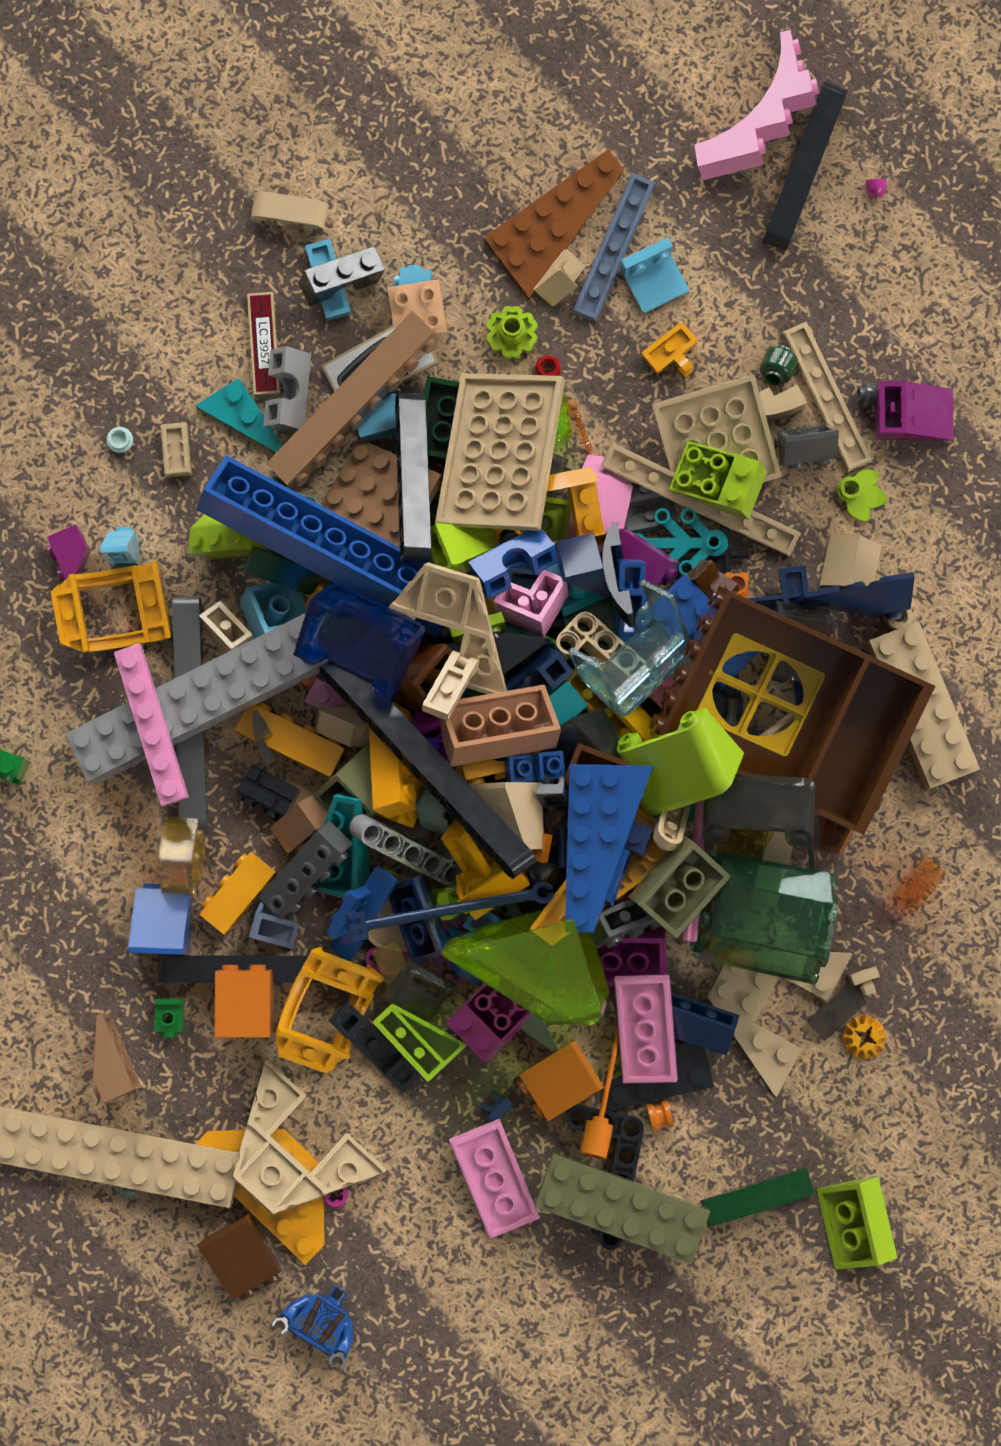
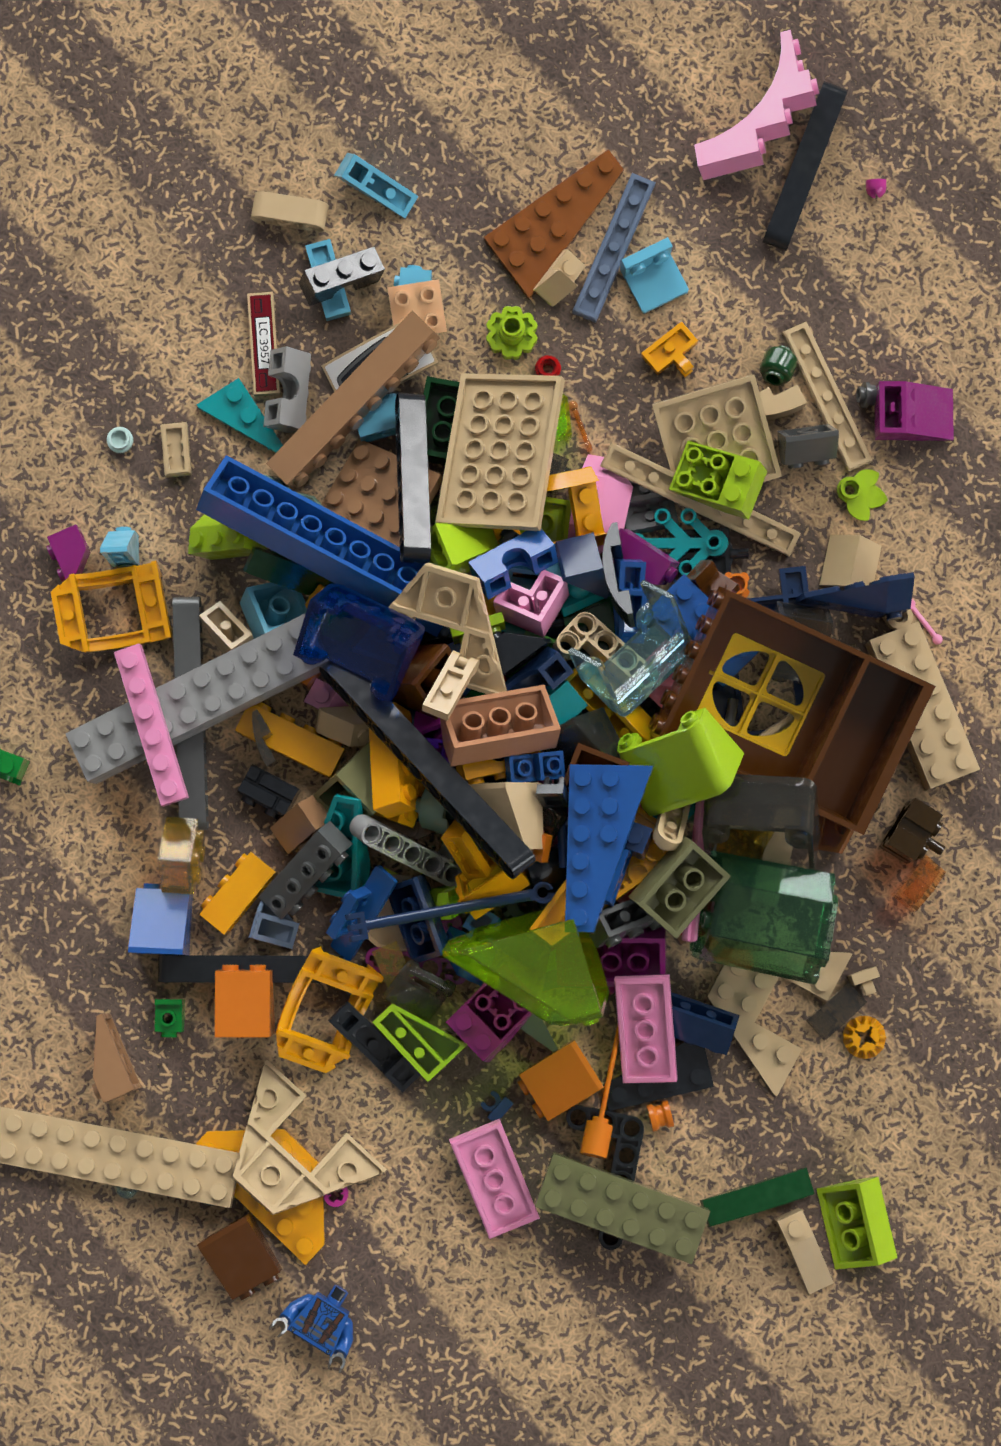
(375, 184): none -> medium azure slope
(804, 1250): none -> tan slope
(913, 832): none -> dark brown brick
(937, 639): none -> bright pink hinge

